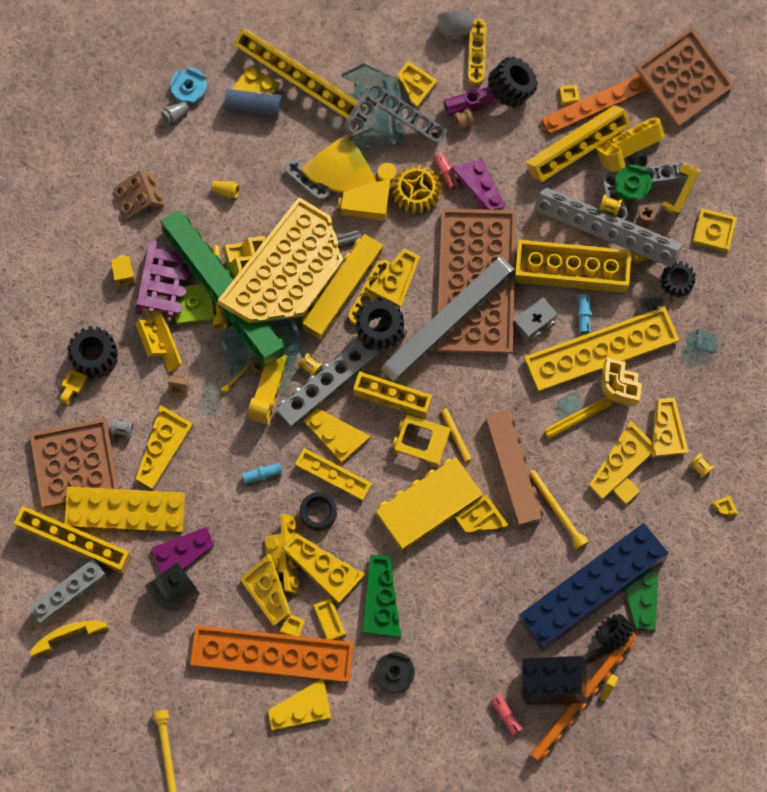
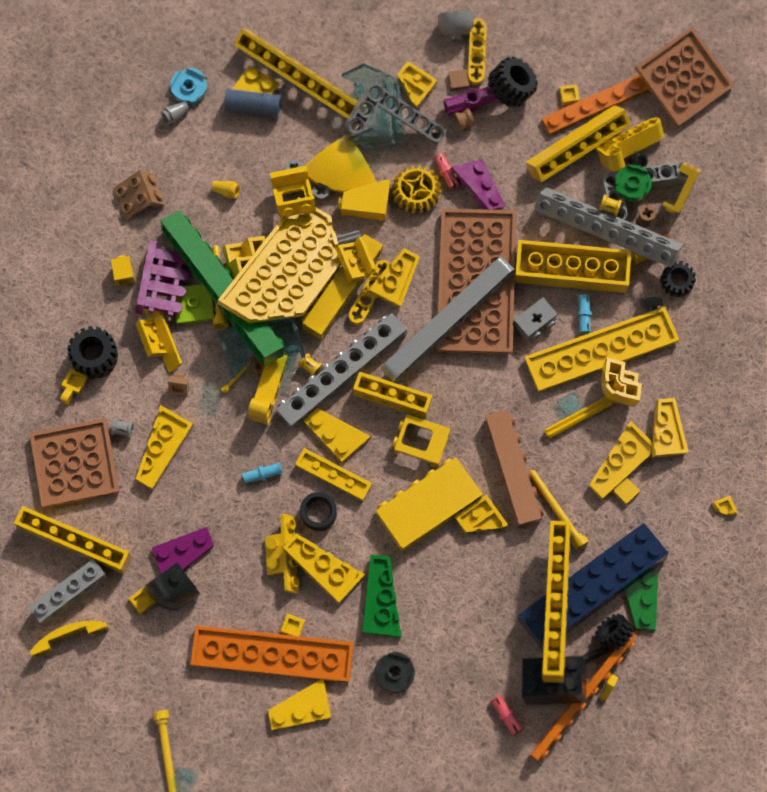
(125, 509): yellow plate -> none
(142, 600): none -> yellow tile
(187, 774): none -> clear light blue tile
(267, 590): yellow wing -> none
(292, 181): none -> yellow window
(329, 619): yellow tile -> none
(356, 260): none -> yellow bracket
(383, 310): black tyre -> none
(386, 172): yellow tile -> none
(455, 434): yellow bar -> none
(459, 79): none -> medium nougat tile
(556, 602): none -> yellow brick
(702, 341): clear light blue bracket -> none
(703, 472): yellow bush -> none
(714, 230): yellow tile -> none

